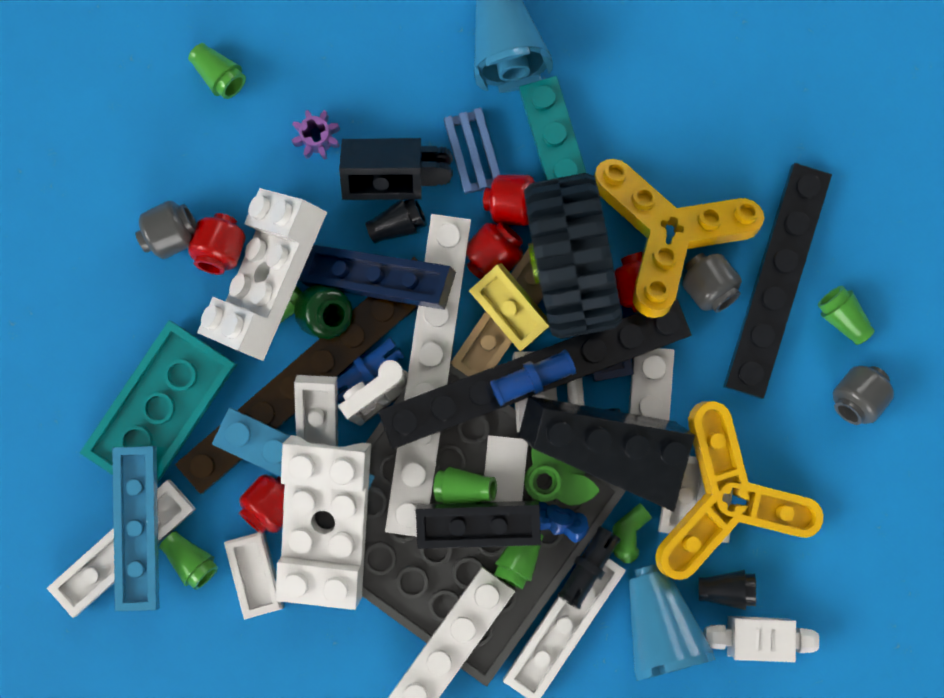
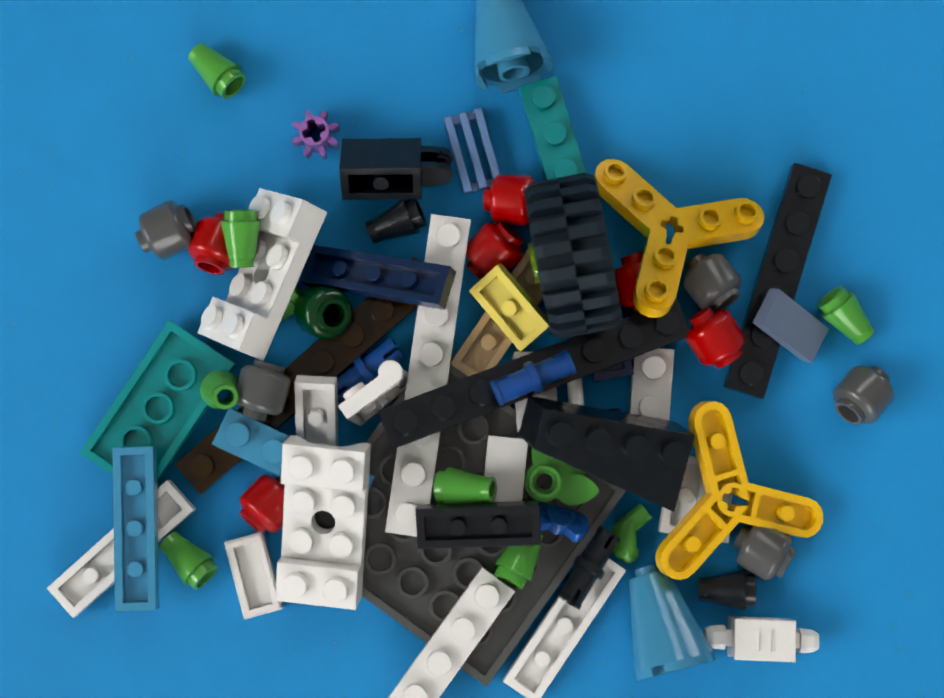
(214, 383): none -> bright green cone
(241, 236): none -> bright green cone
(262, 389): none -> dark grey head
(715, 337): none -> red head
(764, 551): none -> dark grey head
(790, 325): none -> sand blue tile

